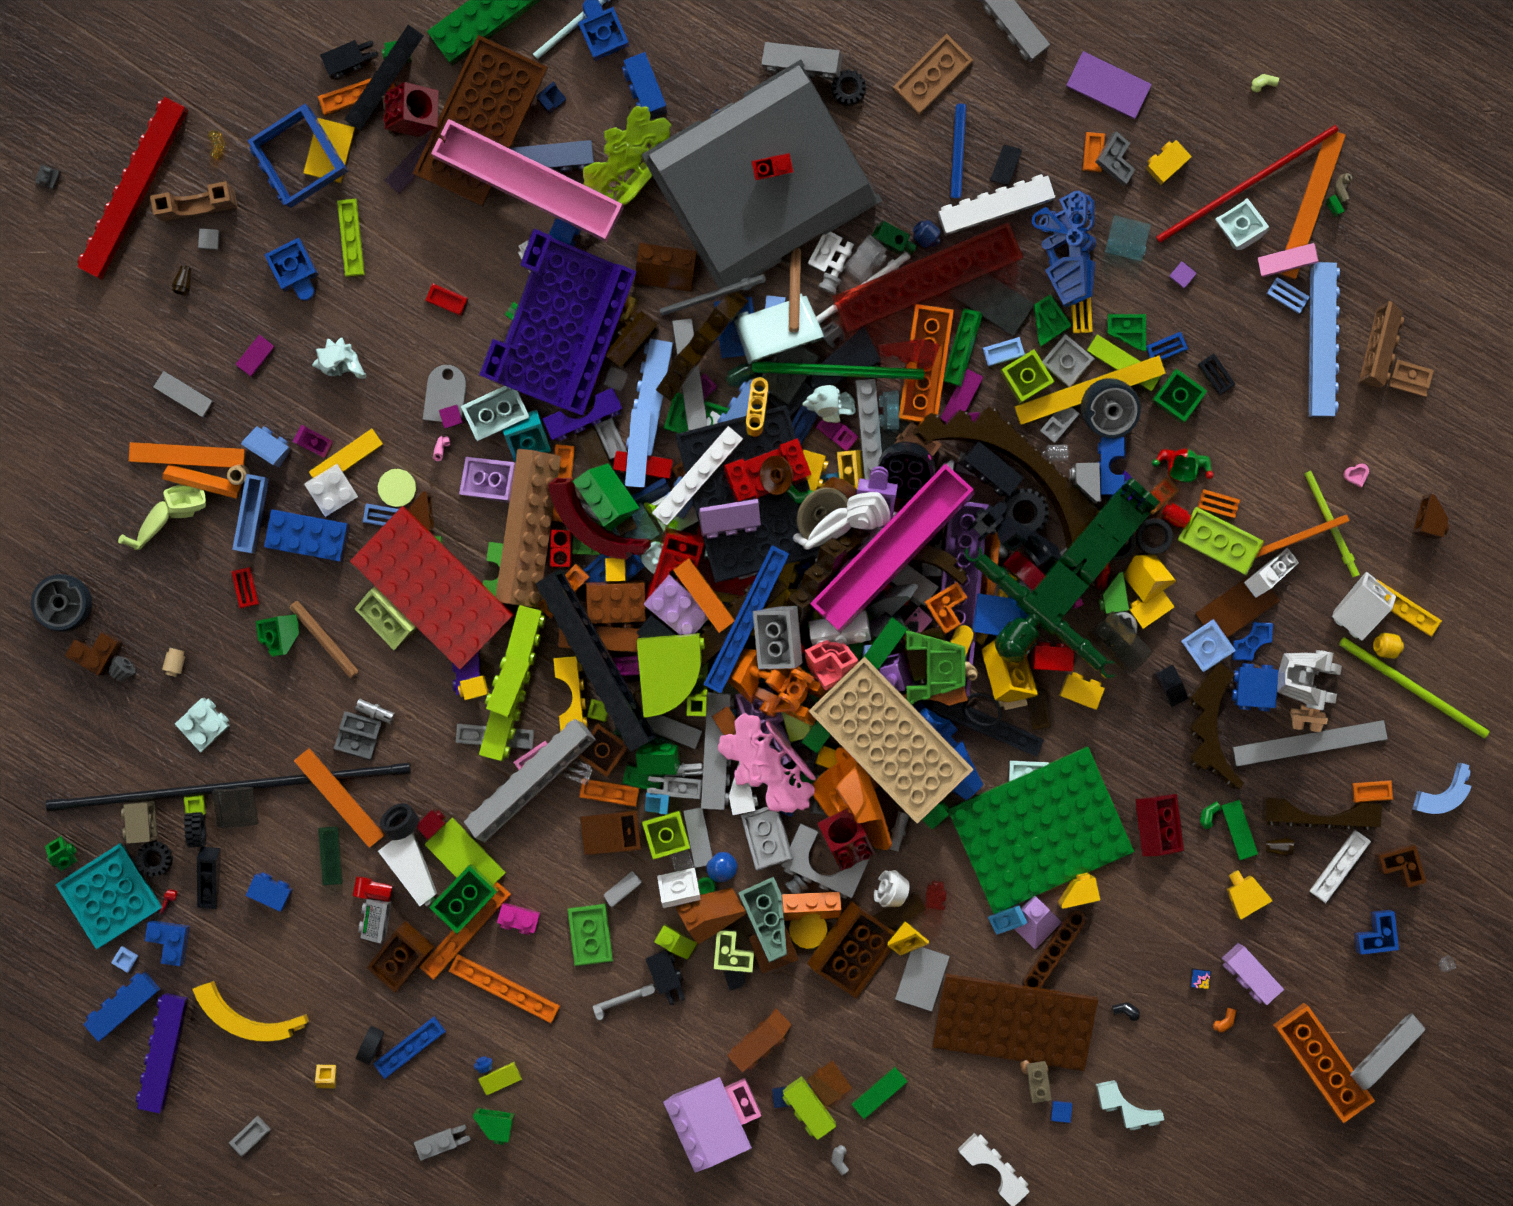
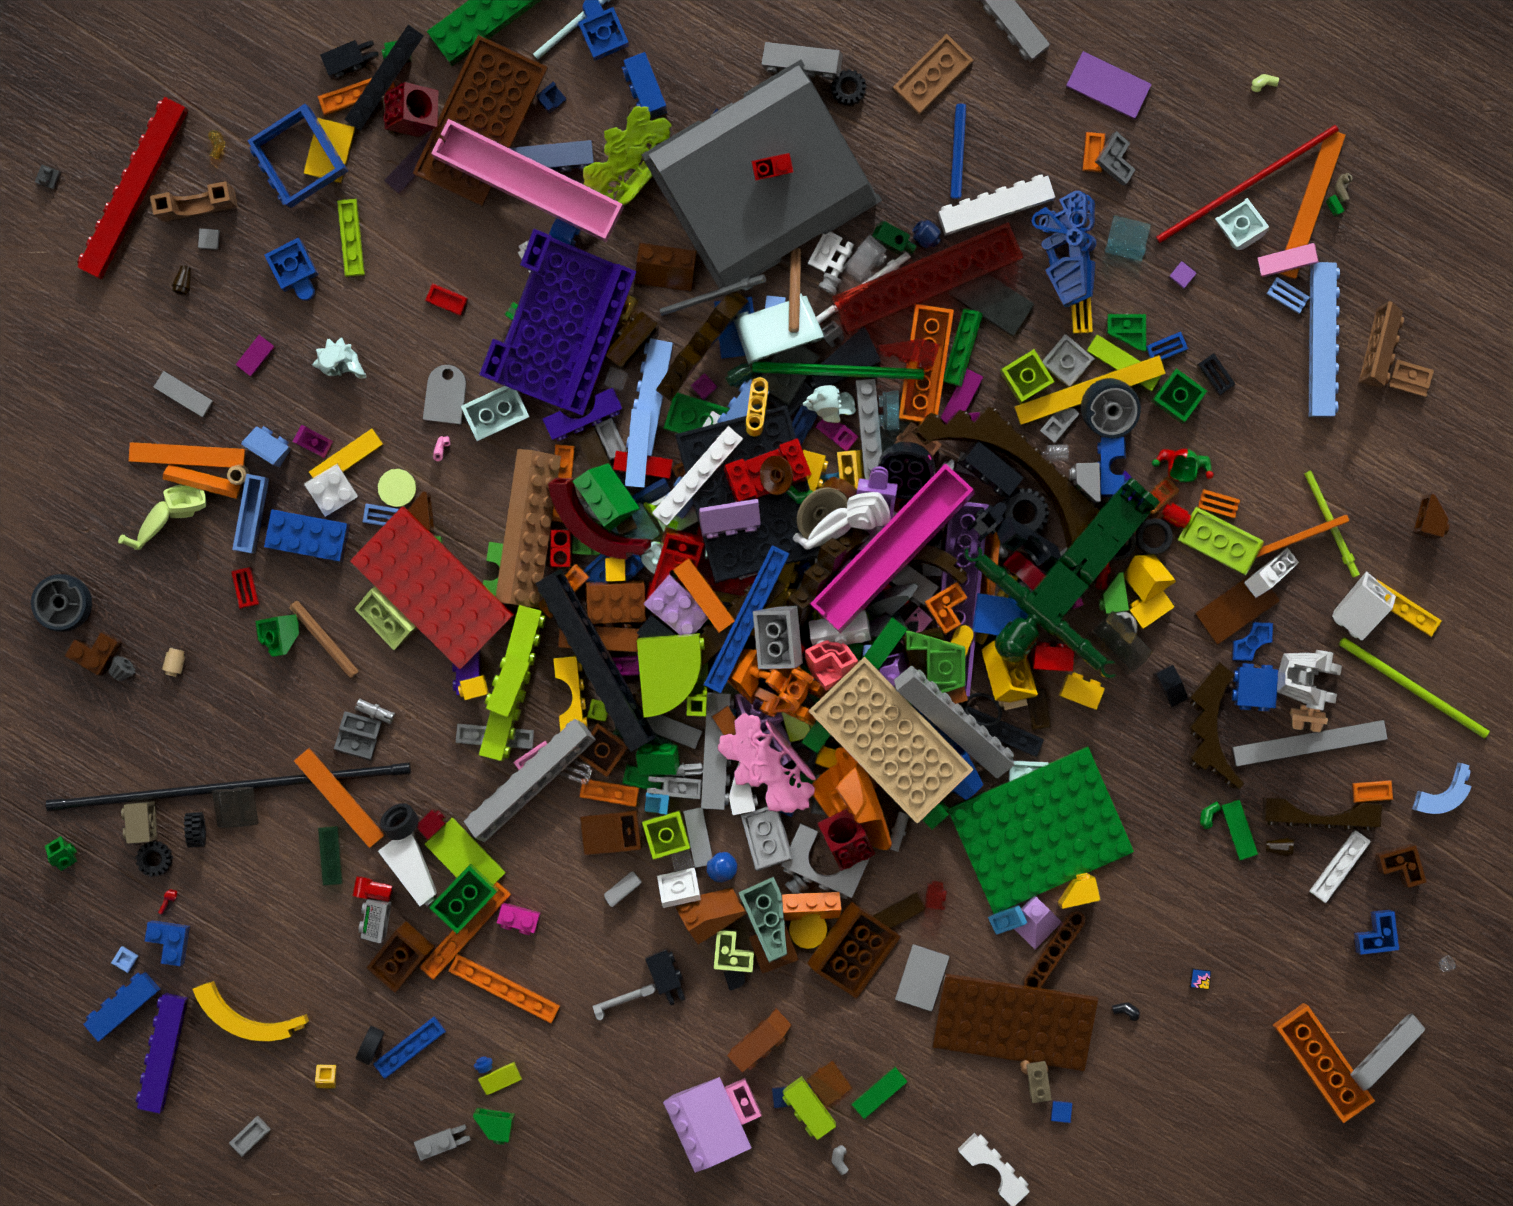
(109, 895): teal plate -> none
(195, 804): lime tile -> none
(203, 724): light aqua plate -> none
(208, 877): black slope -> none
(269, 891): blue brick -> none
(451, 416): magenta tile -> none
(487, 479): lavender slope -> none
(527, 435): teal slope -> none
(590, 934): bright green tile -> none
(675, 942): lime slope -> none
(692, 387): light grey tile -> none
(706, 885): green tile -> none
(892, 889): white cone -> none
(907, 940): yellow slope -> none
(954, 721): none -> light grey brick
(970, 671): tan arm -> none
(1003, 351): light blue tile -> none
(1005, 165): black slope -> none
(1049, 320): green wing -> none
(1133, 1117): light aqua arch -> none
(1159, 825): dark red slope -> none
(1168, 162): yellow brick -> none
(1208, 645): light blue tile -> none
(1227, 1023): orange arm -> none
(1246, 895): yellow torso -> none
(1251, 974): lavender brick -> none
(1357, 474): bright pink tile -> none
(1388, 645): yellow head -> none

